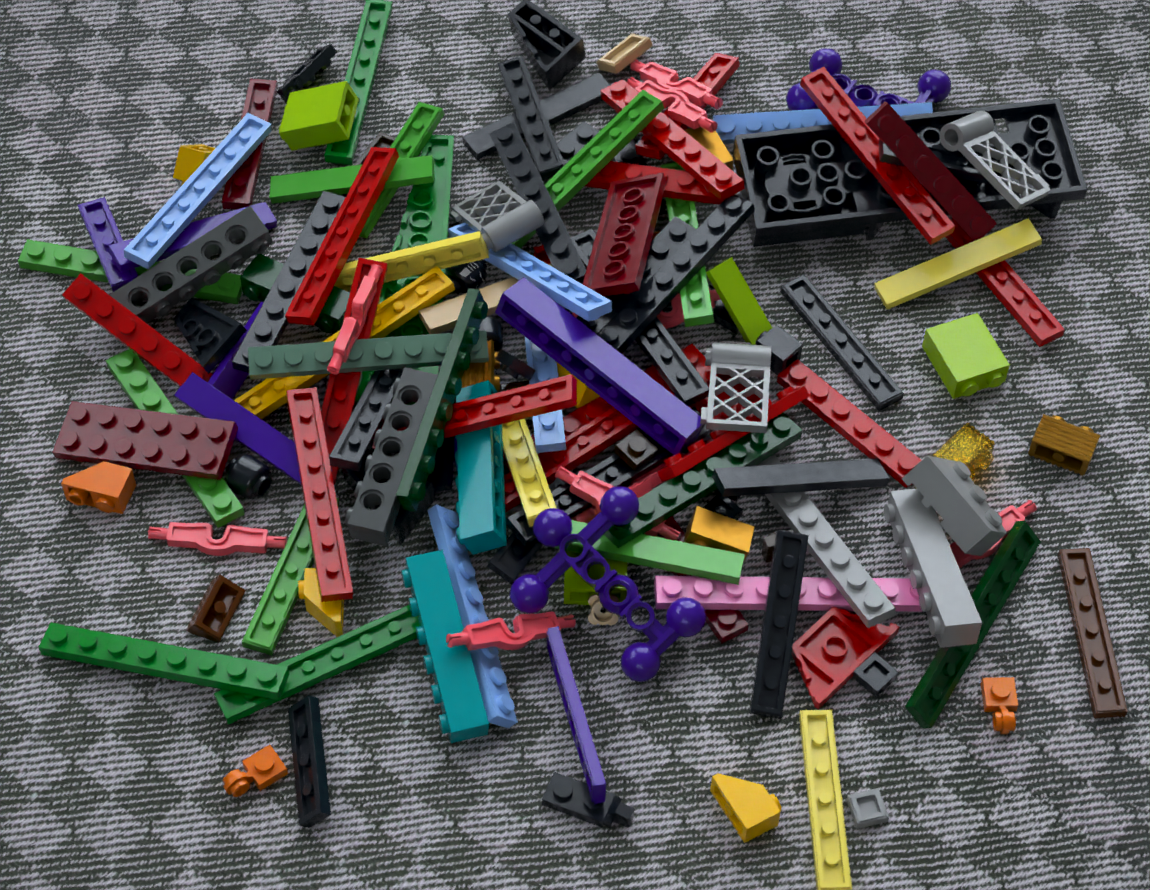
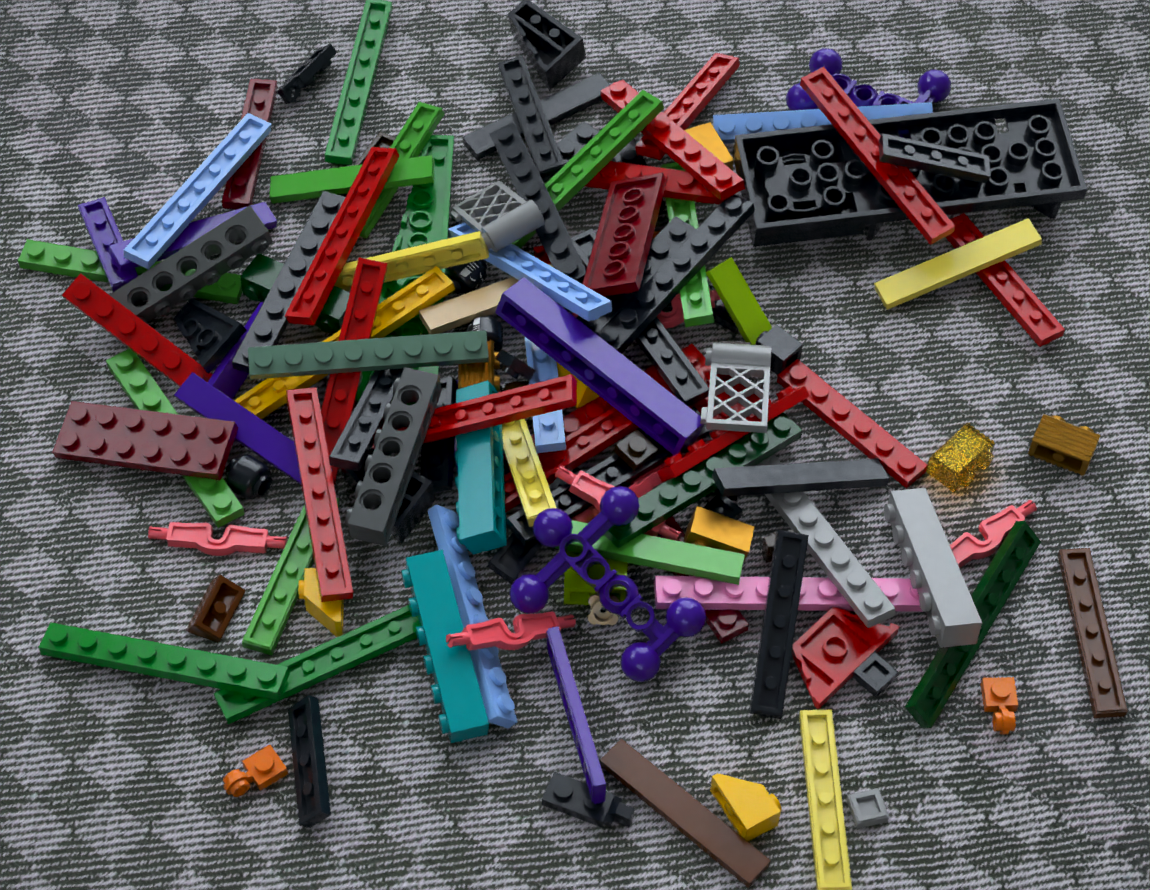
(101, 486): orange slope -> none
(189, 159): yellow slope -> none
(318, 115): lime brick -> none
(353, 325): coral piece -> none
(440, 405): dark green plate -> none
(624, 53): tan tile -> none
(668, 79): coral piece -> none
(680, 107): coral piece -> none
(685, 813): none -> reddish brown tile
(842, 342): black tile -> none
(930, 171): dark red plate -> none
(959, 502): light grey wedge -> none
(965, 356): lime brick -> none
(975, 133): light grey piece -> none

